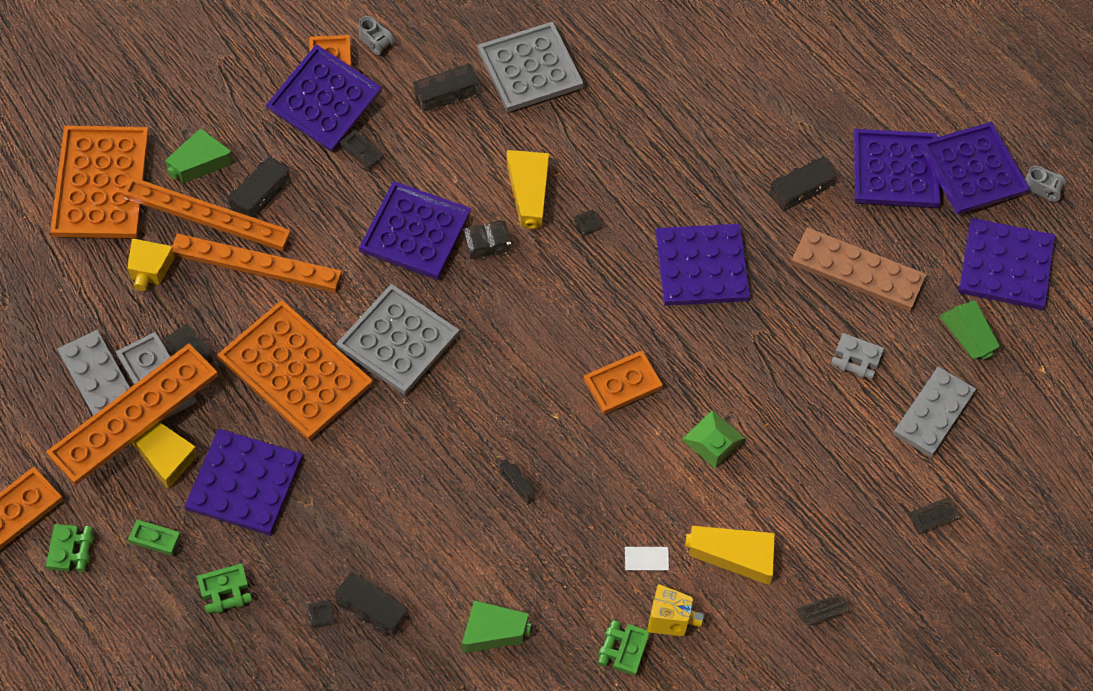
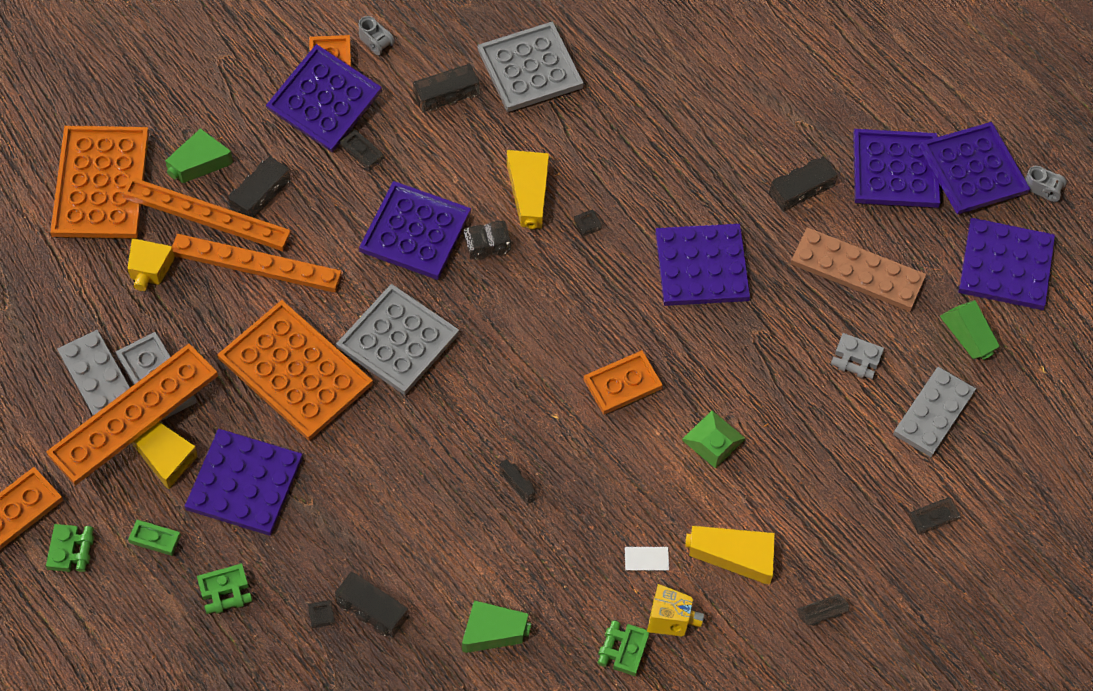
(184, 336): clear smoke brick -> none

